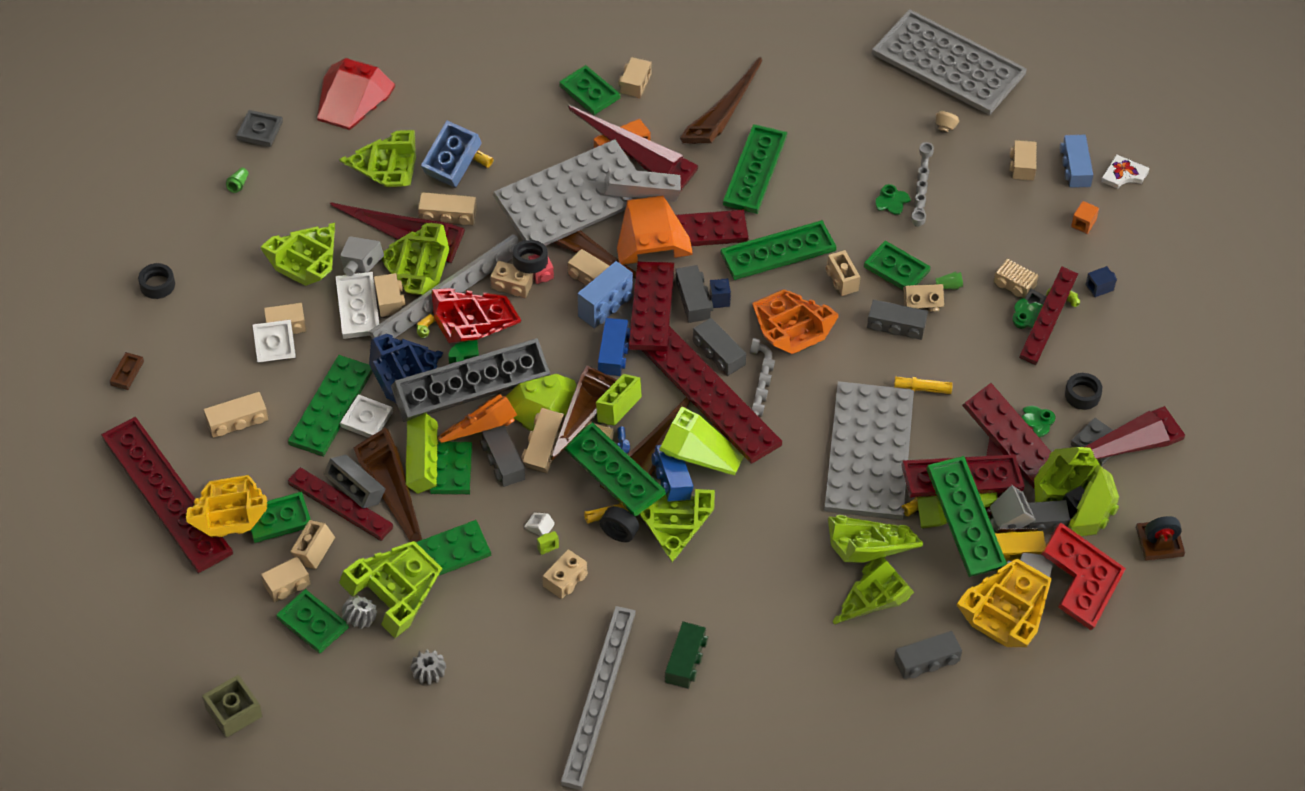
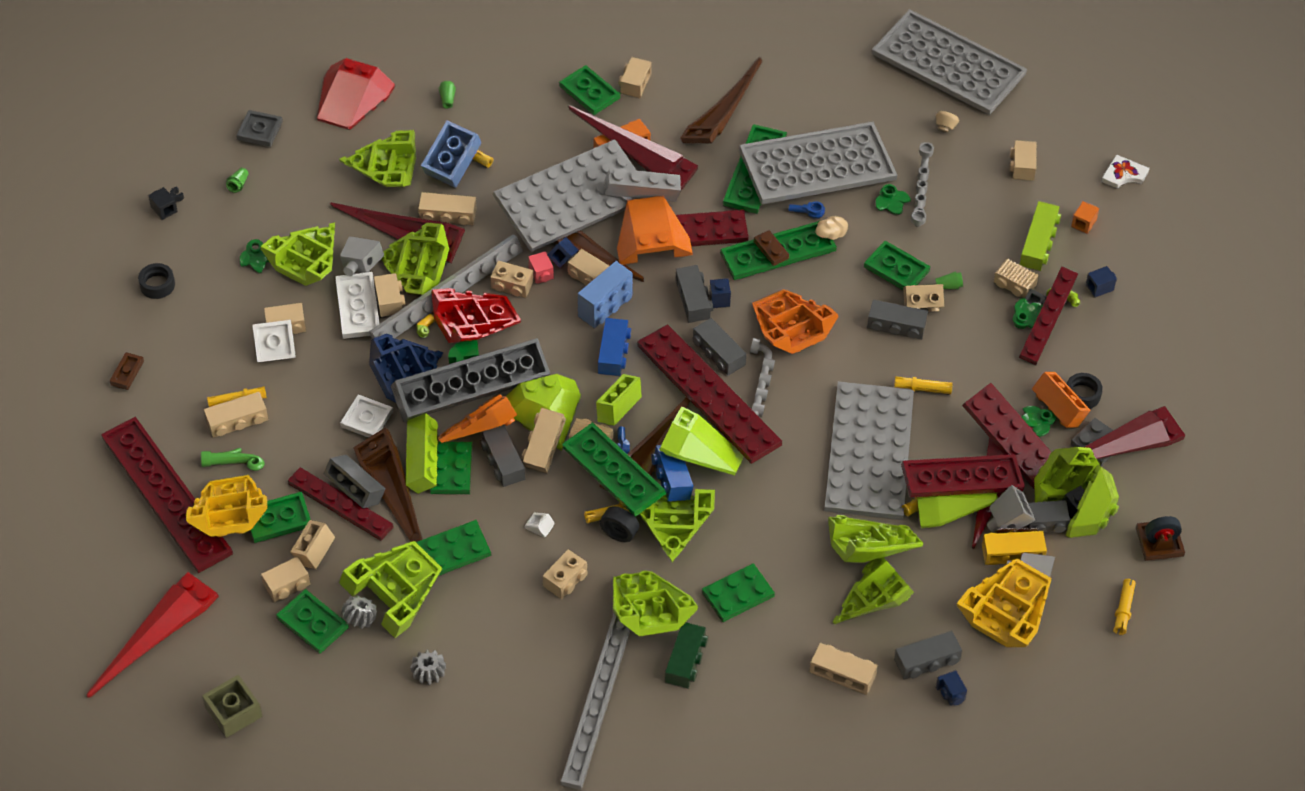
(164, 202): none -> black brick
(175, 609): none -> red plate
(215, 400): none -> yellow pin
(232, 457): none -> bright green plant
(254, 257): none -> green plate
(329, 405): green plate -> none
(447, 93): none -> bright green cone
(530, 247): black tyre -> none
(547, 542): lime plate -> none
(562, 252): none -> dark blue brick
(582, 408): reddish brown plate -> none
(650, 603): none -> lime wedge
(652, 306): dark red plate -> none
(738, 592): none -> green plate
(771, 247): none -> reddish brown plate
(813, 209): none -> blue plate
(817, 162): none -> light grey plate
(832, 227): none -> tan arm
(843, 273): tan brick -> none
(843, 668): none -> tan brick
(952, 688): none -> dark blue brick
(966, 516): green plate -> none
(1040, 235): none -> lime brick
(1061, 399): none -> orange brick
(1076, 161): medium blue brick -> none
(1093, 575): red plate -> none
(1123, 612): none -> yellow pin

